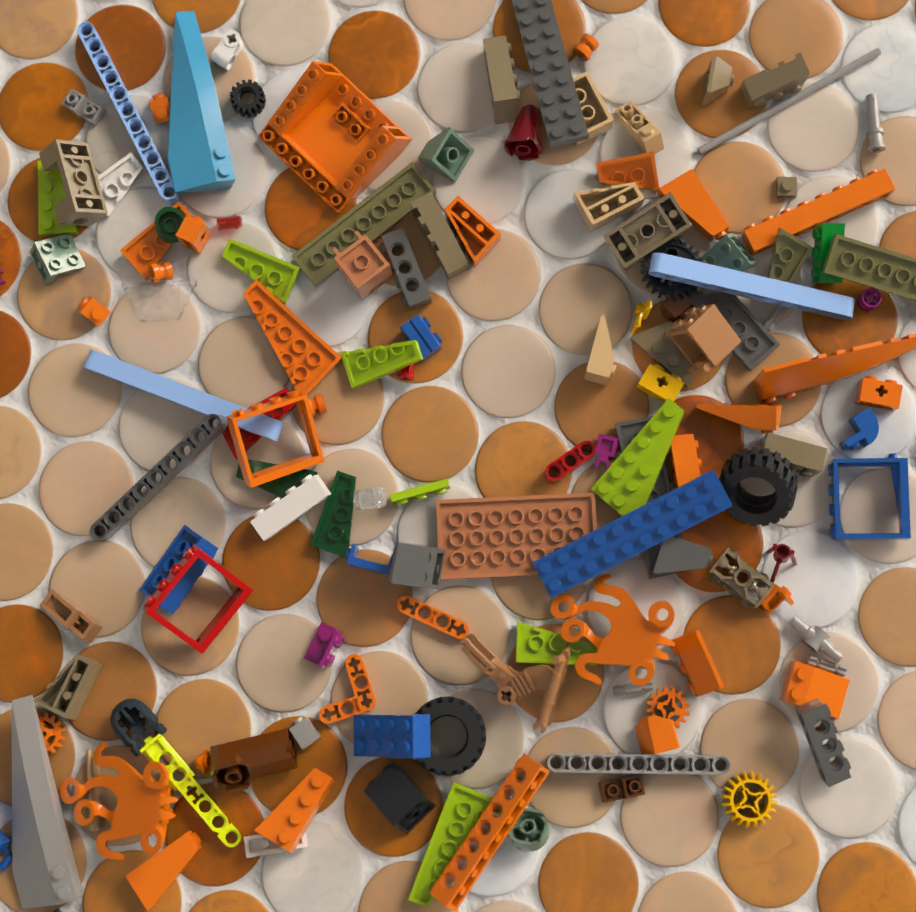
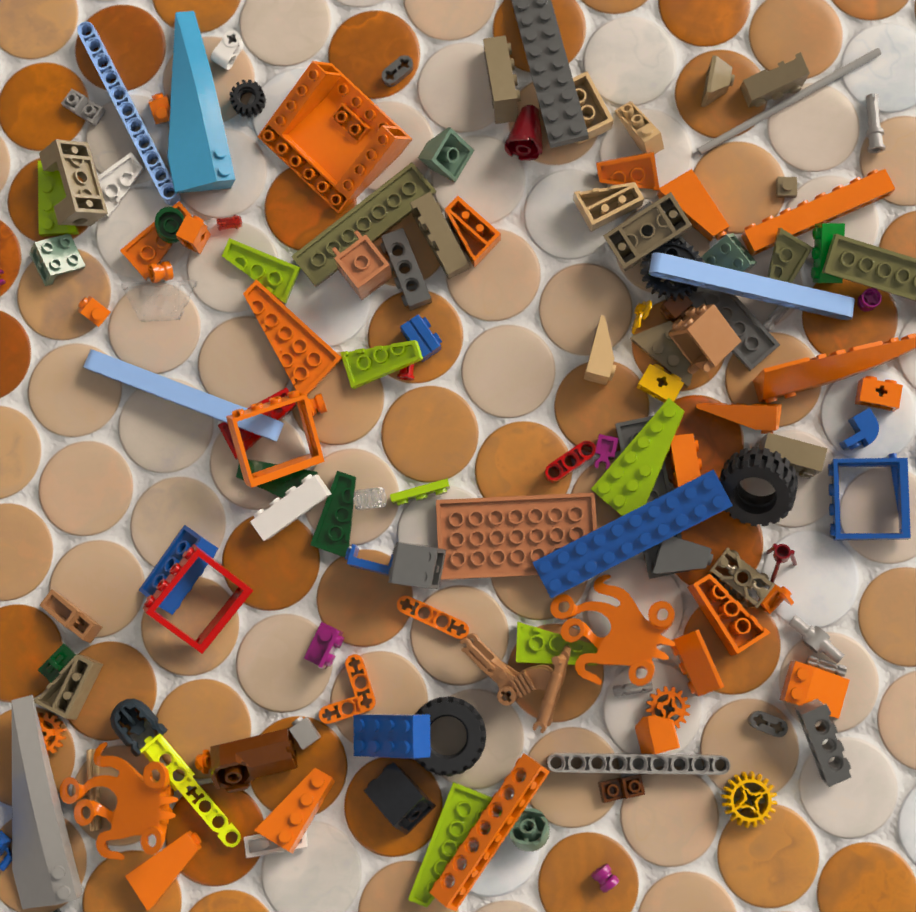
(56, 662): none -> dark green hips
(149, 479): dark grey beam -> none
(394, 68): none -> dark grey beam
(585, 47): orange wheel -> none
(605, 878): none -> magenta wheel
(726, 615): none -> orange wedge
(766, 728): none -> dark grey beam

